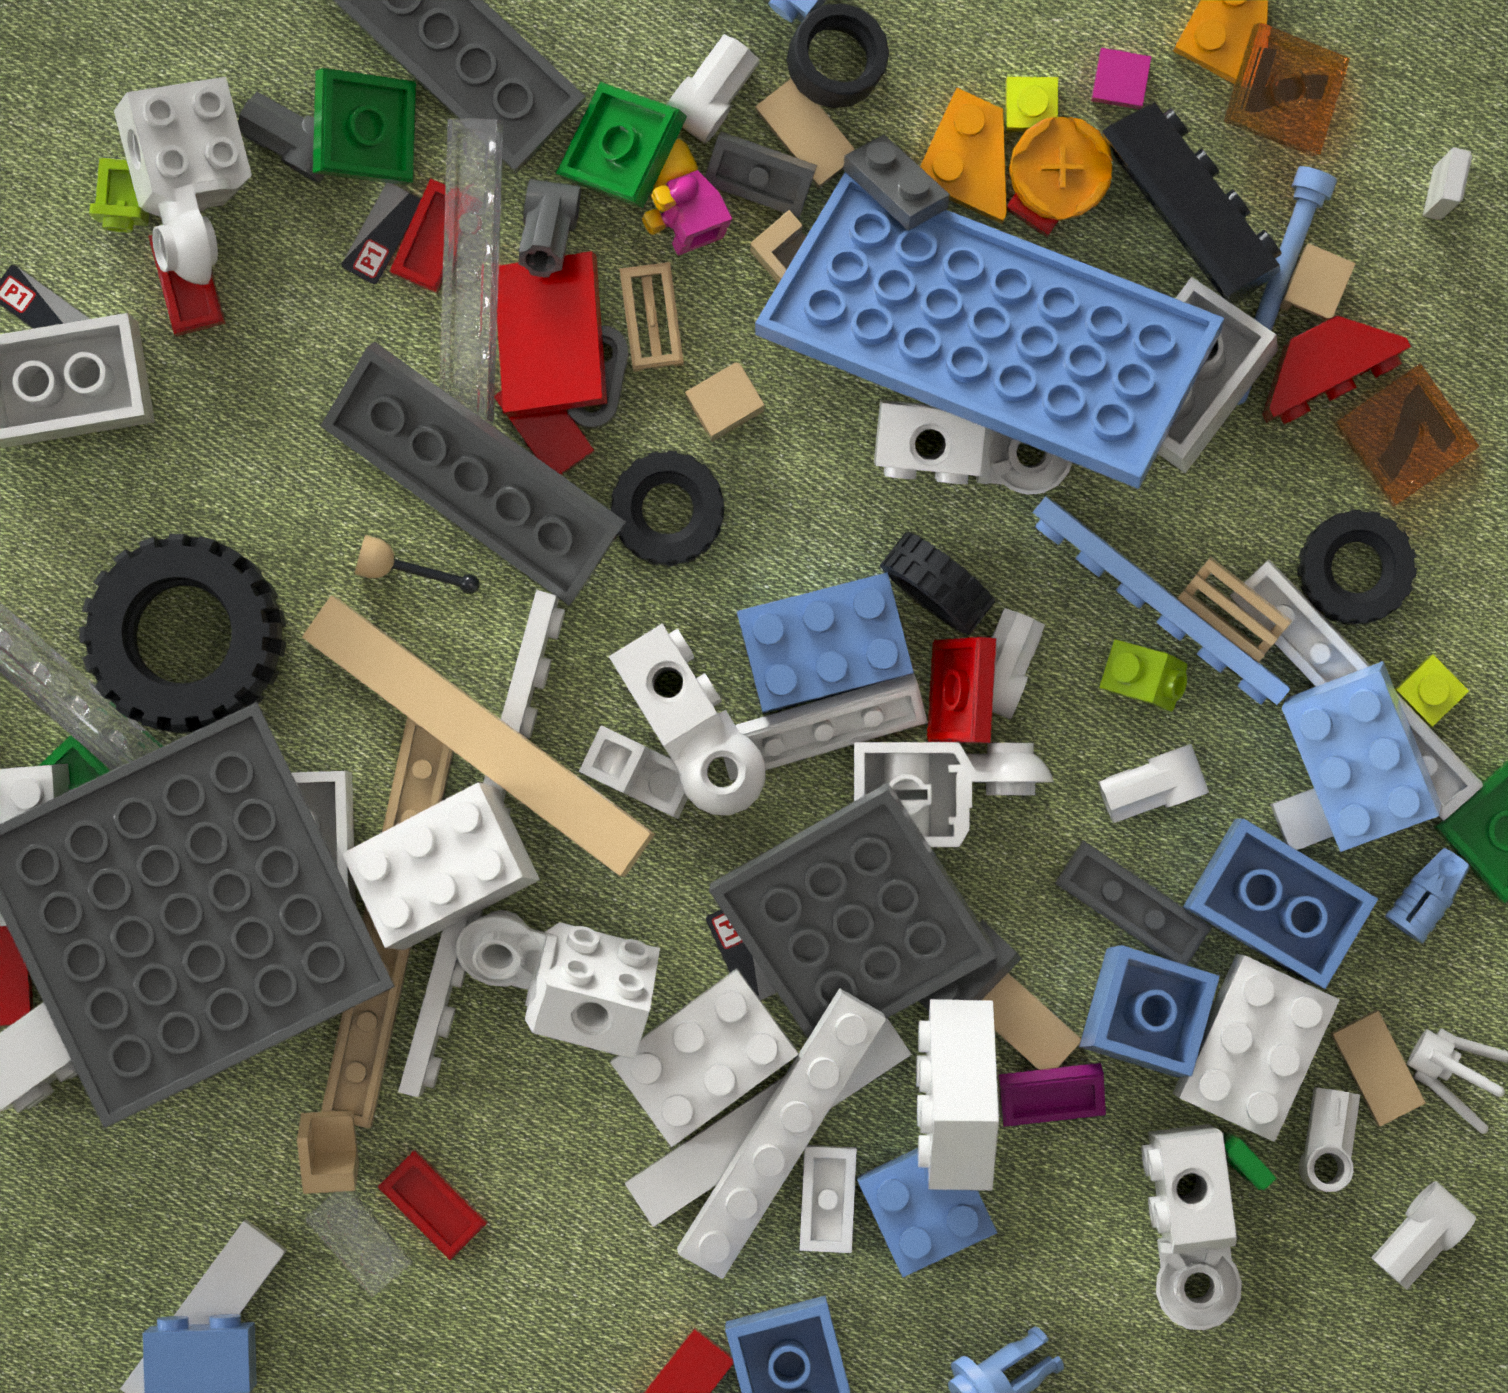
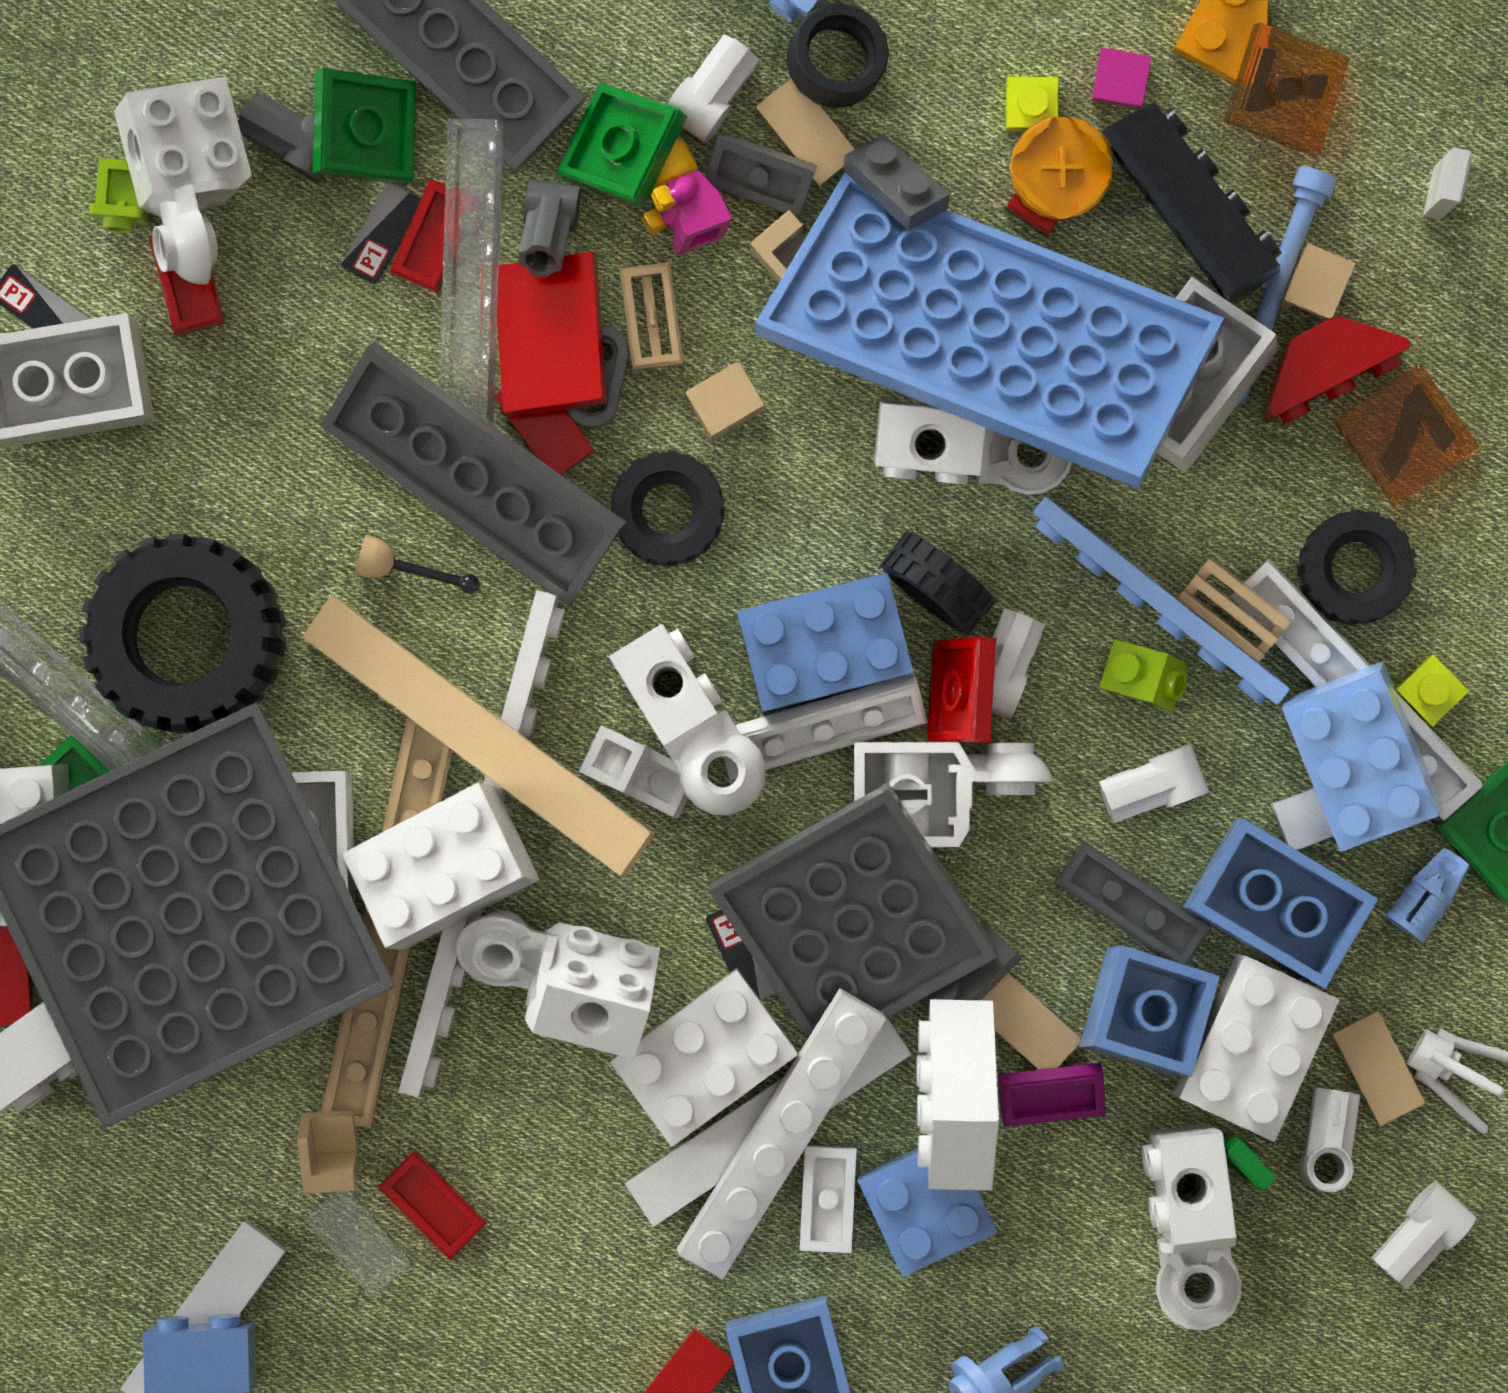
(970, 155): light orange wing -> none

